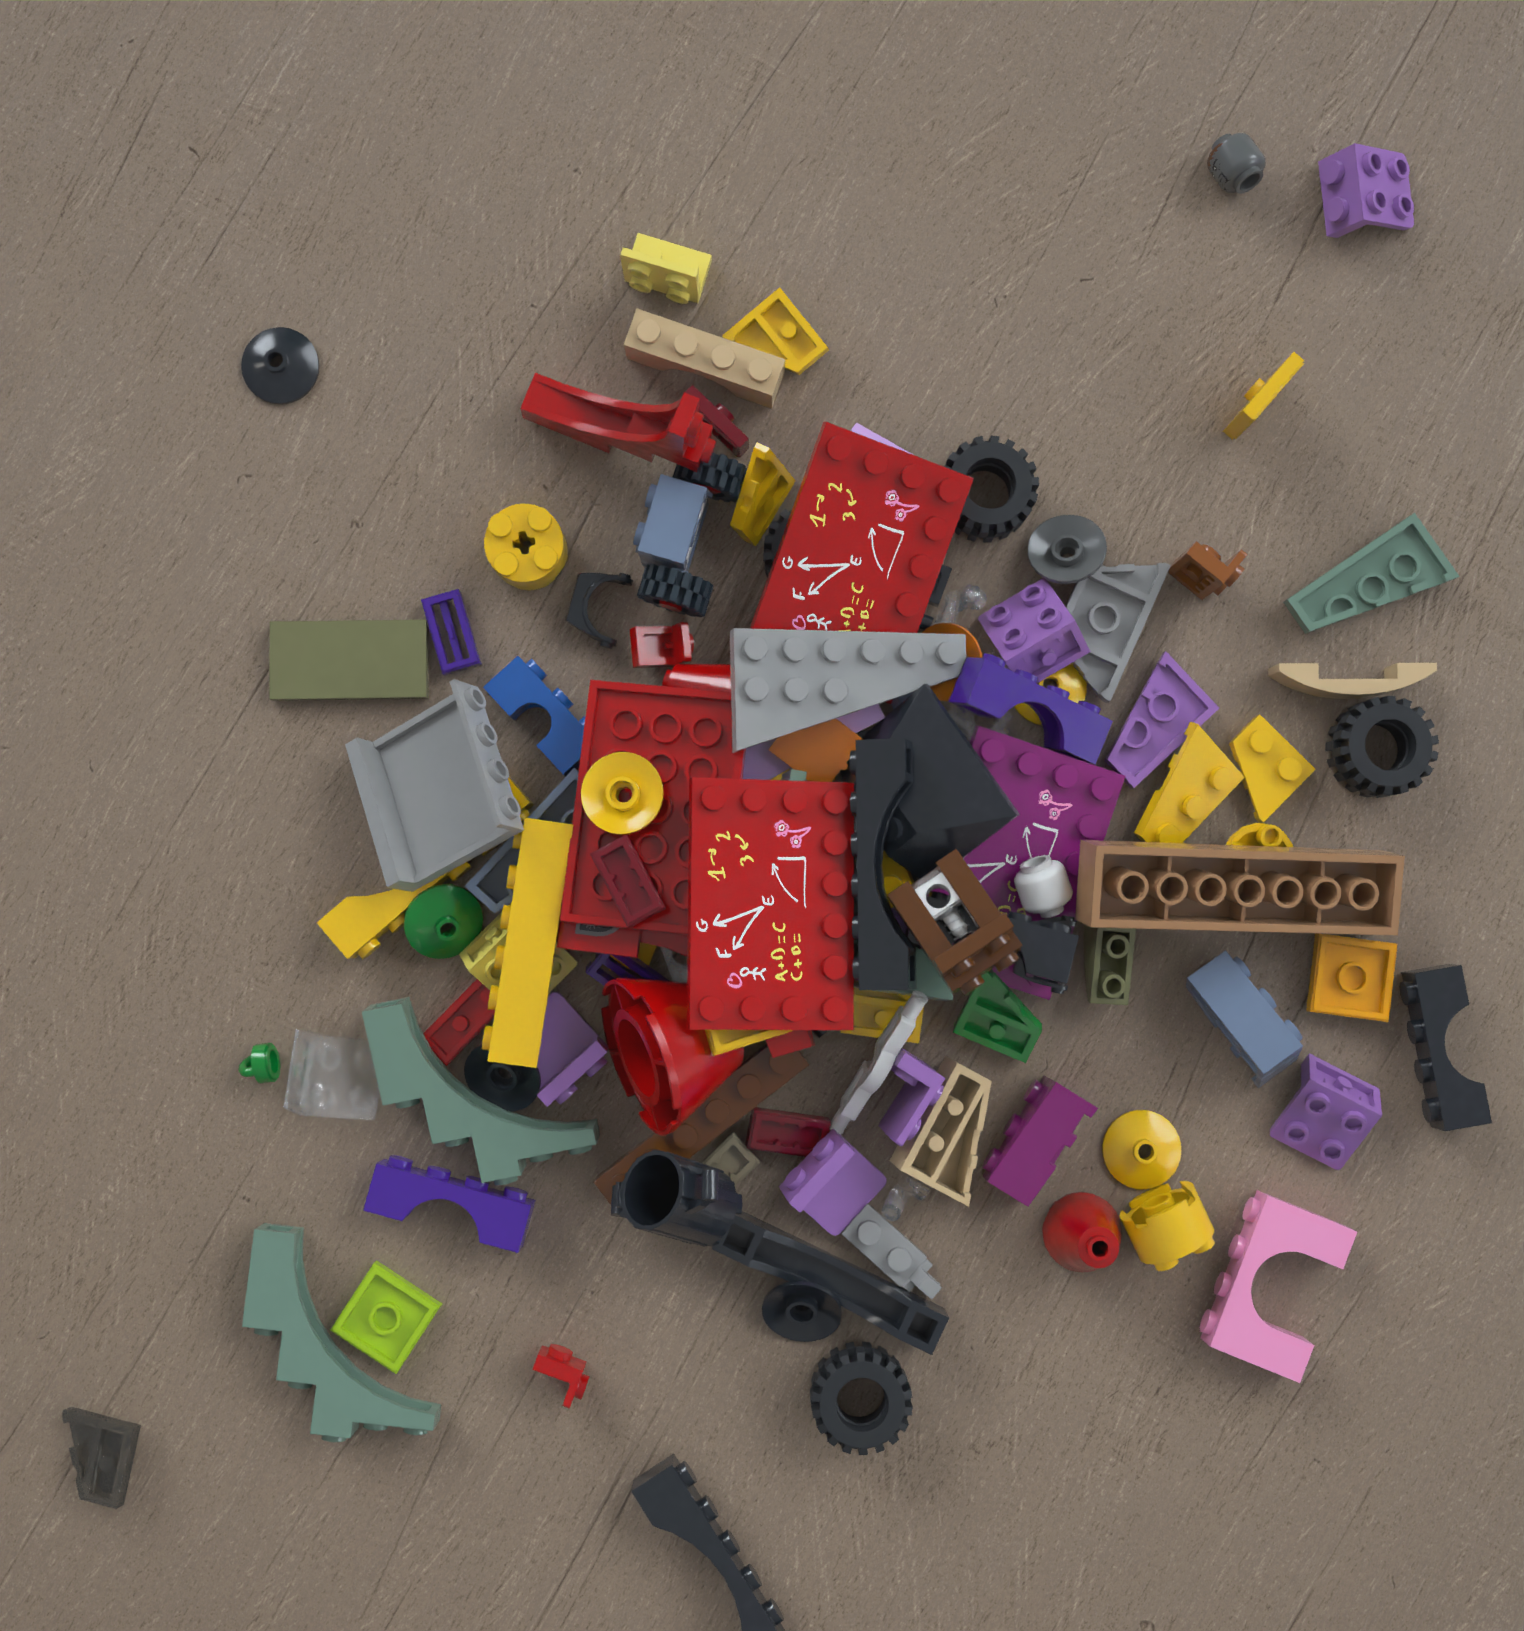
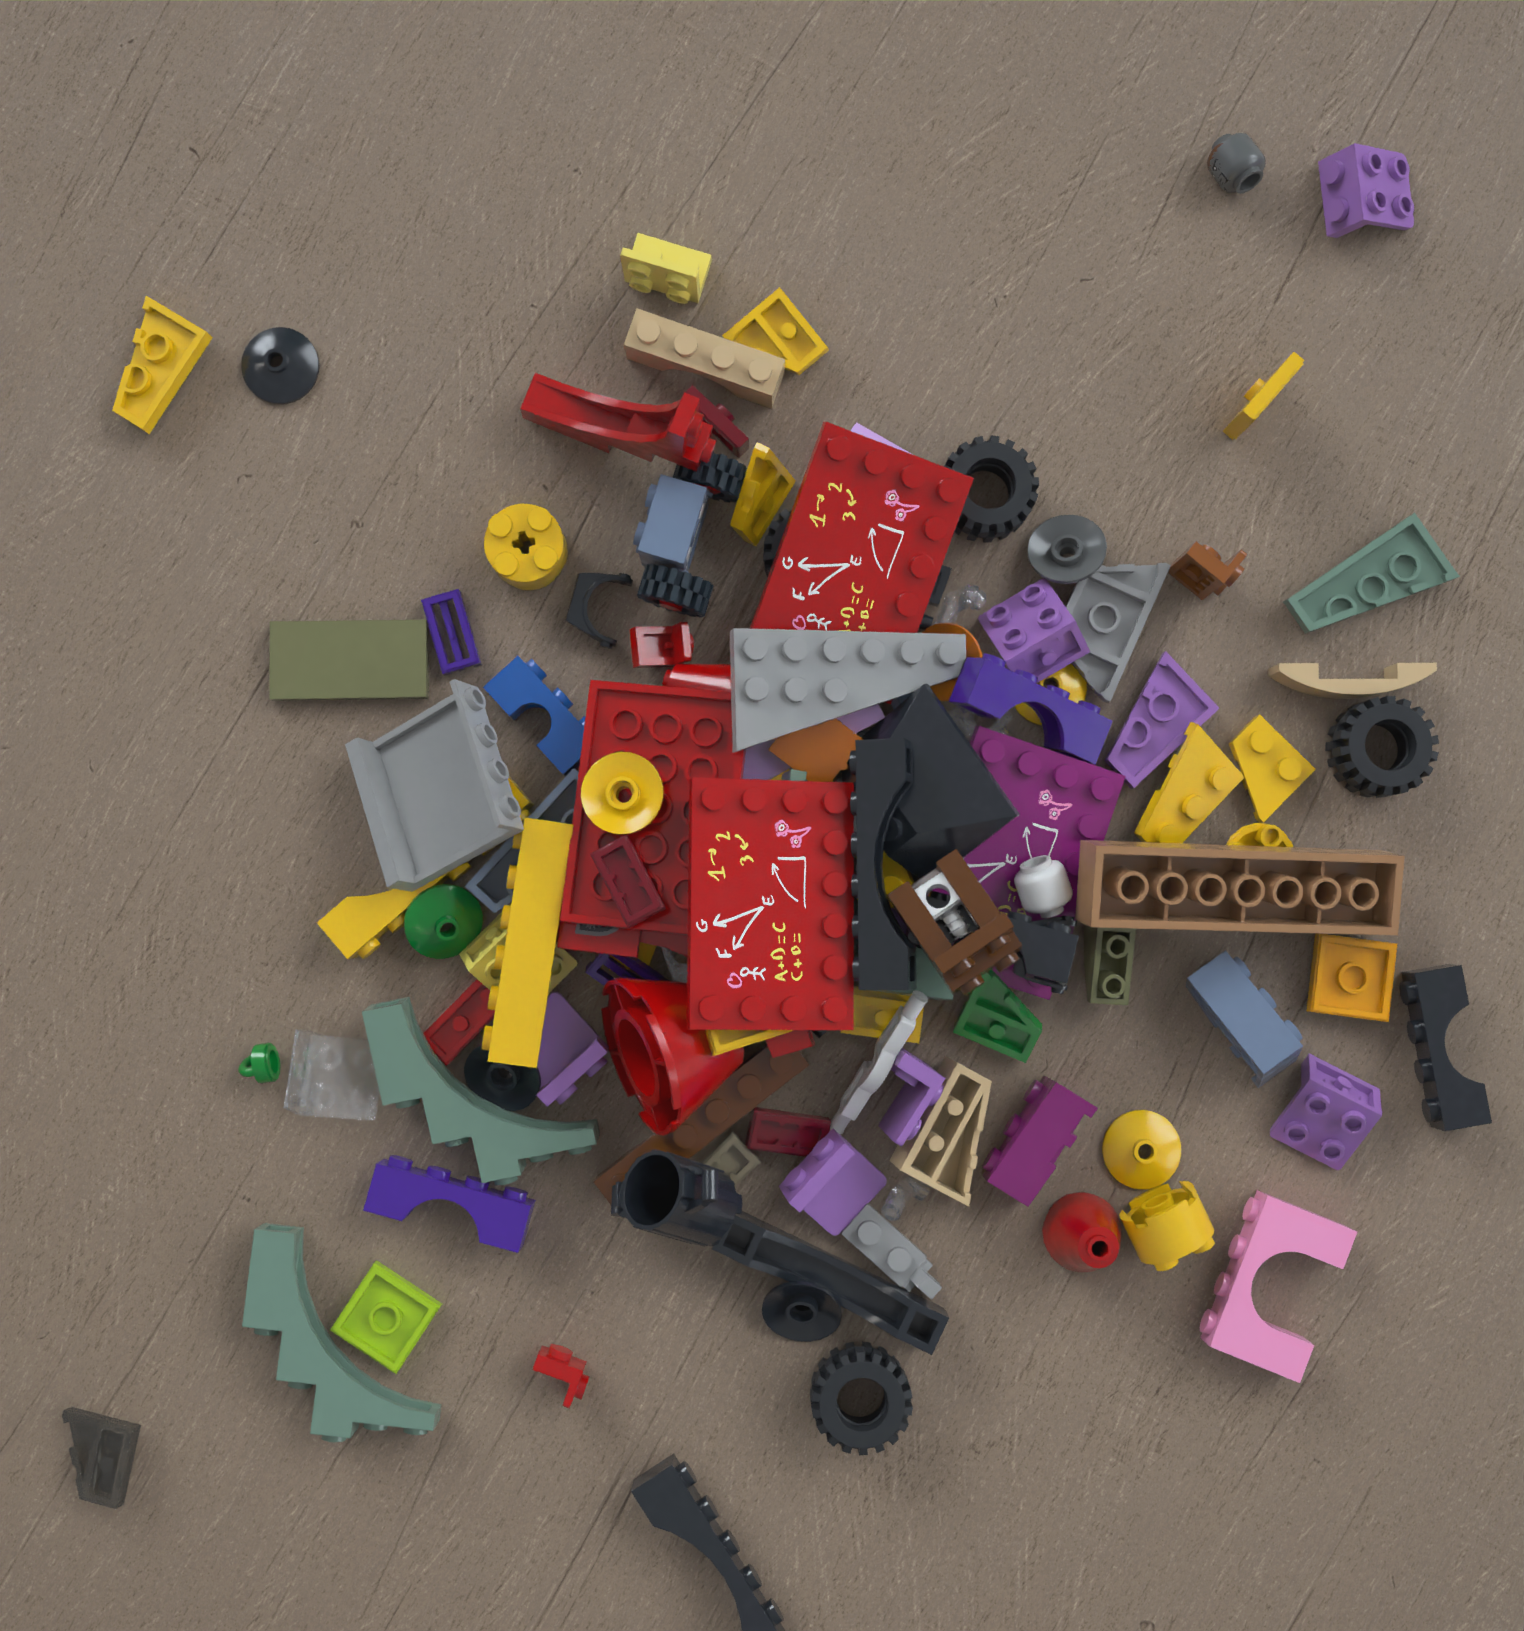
(160, 363): none -> yellow wing

